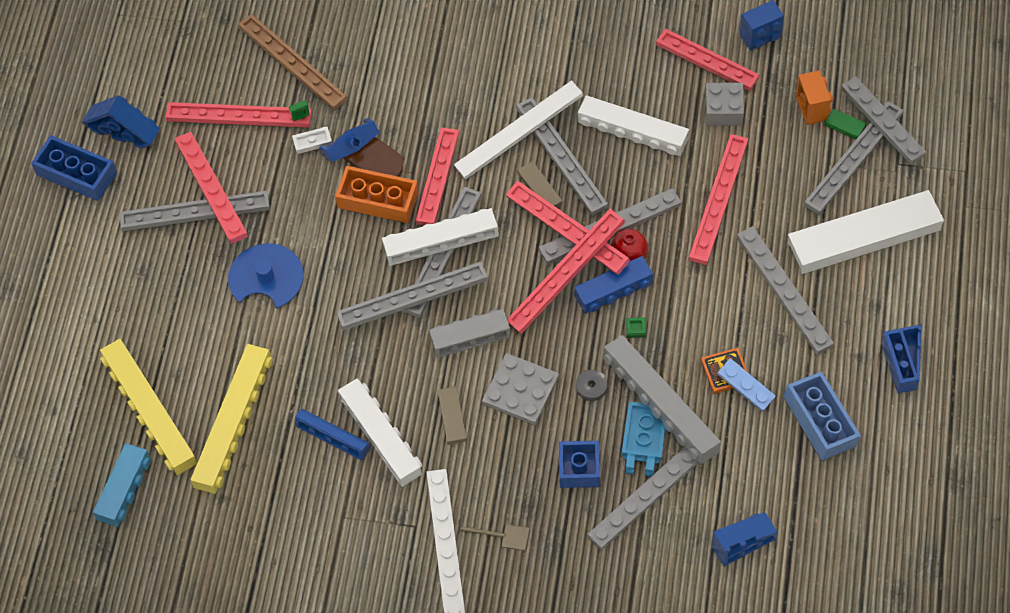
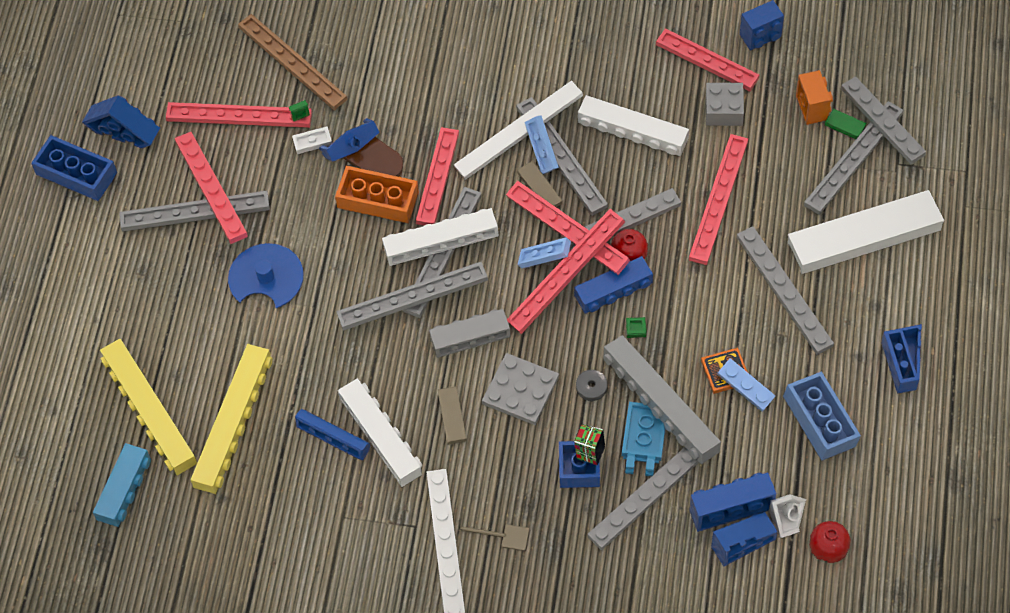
(541, 144): none -> light blue plate
(544, 252): none -> light blue plate
(589, 444): none -> piece
(731, 501): none -> blue brick
(787, 514): none -> white slope
(830, 541): none -> red cylinder

